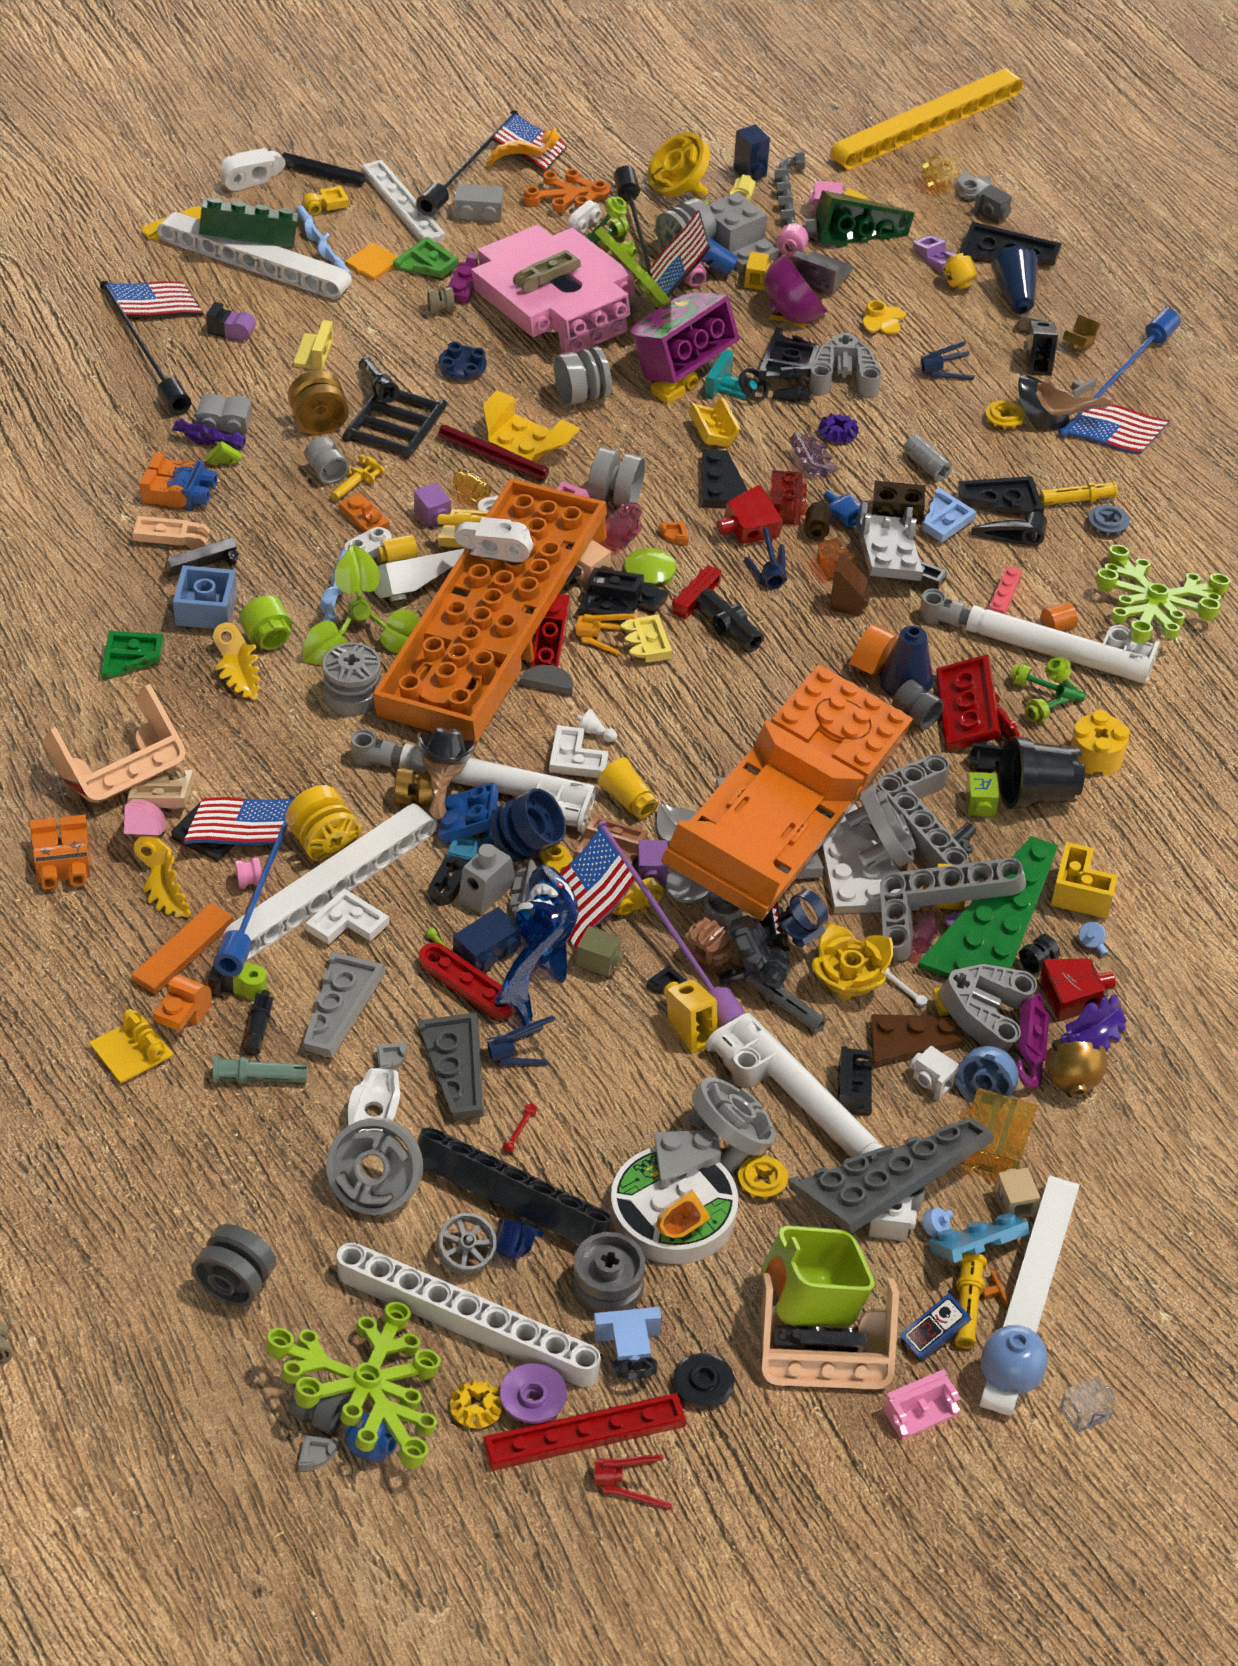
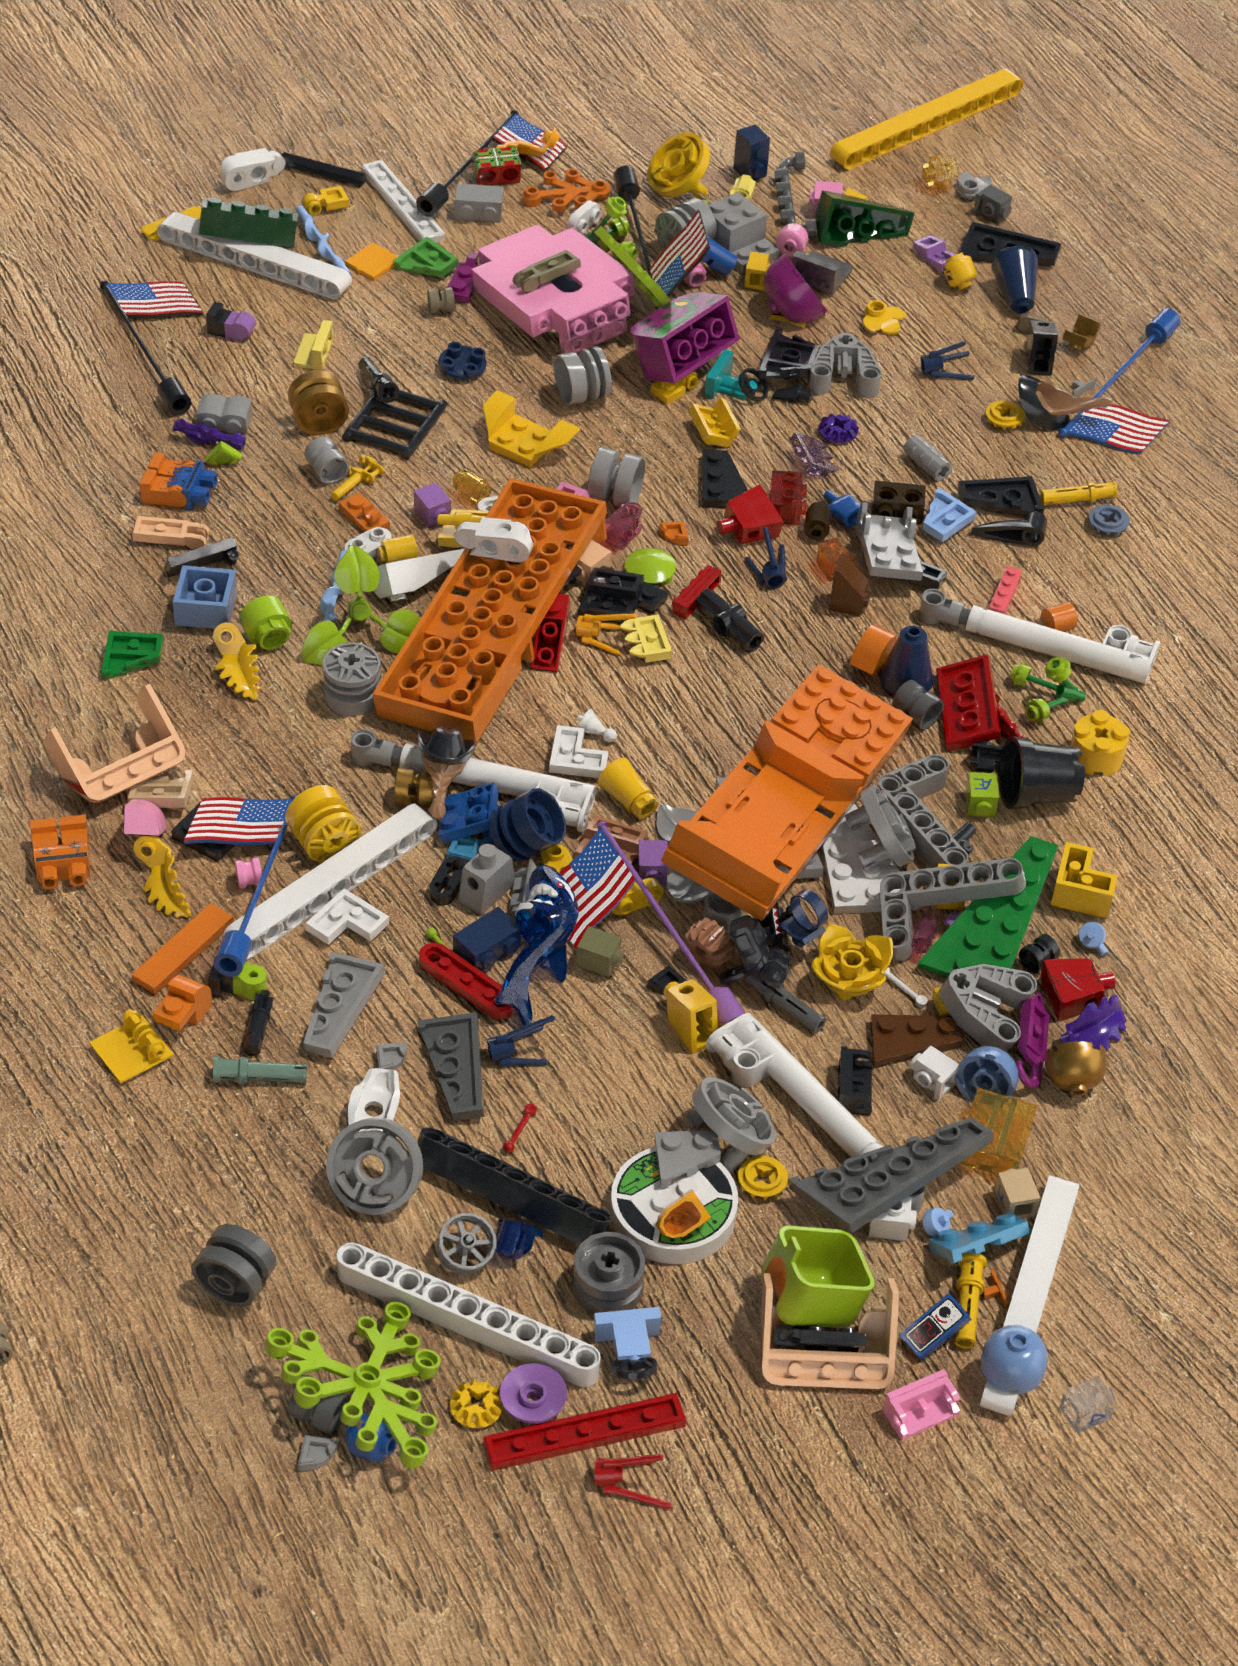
(493, 452): dark red axle -> none
(505, 157): none -> piece
(548, 678): dark grey tile -> none
(703, 1380): black wheel -> none
(1157, 595): lime plant -> none

